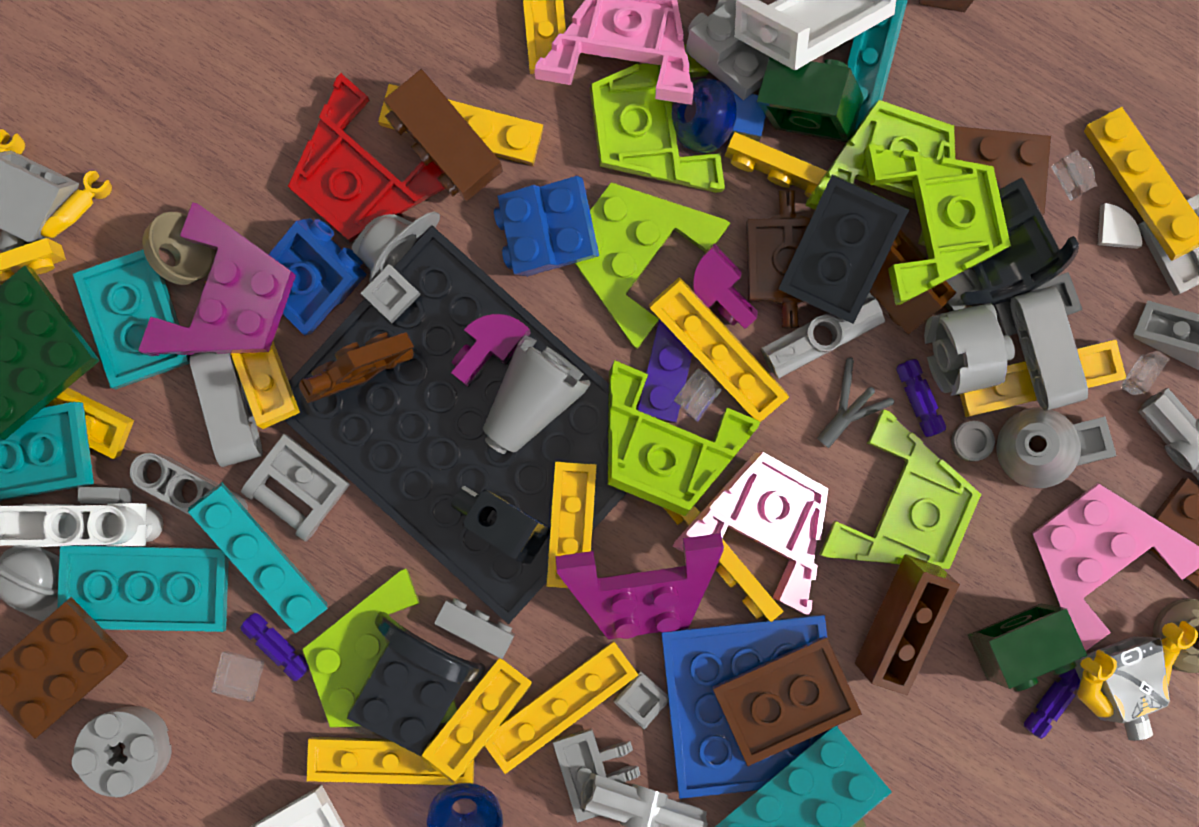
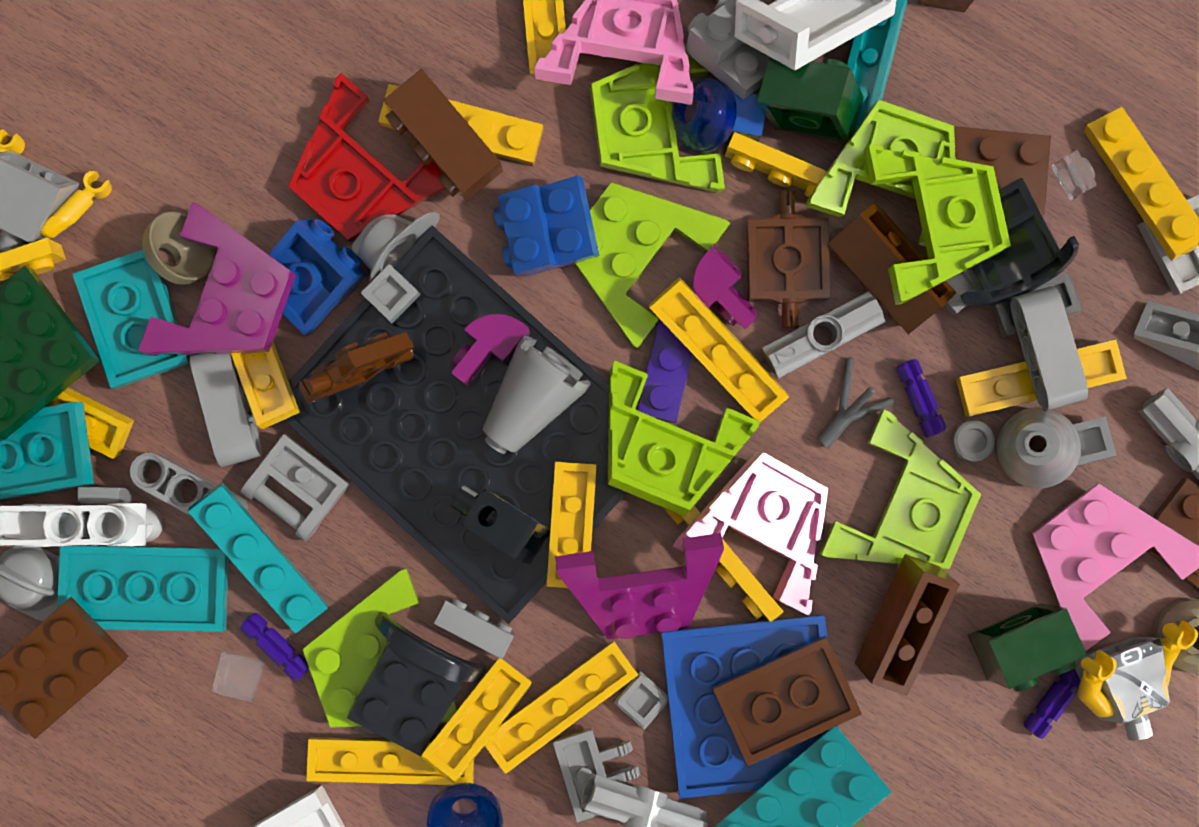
(99, 757): light grey brick -> none
(697, 395): clear tile -> none
(843, 248): black plate -> none
(968, 349): light grey brick -> none
(1118, 228): white tile -> none
(1144, 372): clear tile -> none

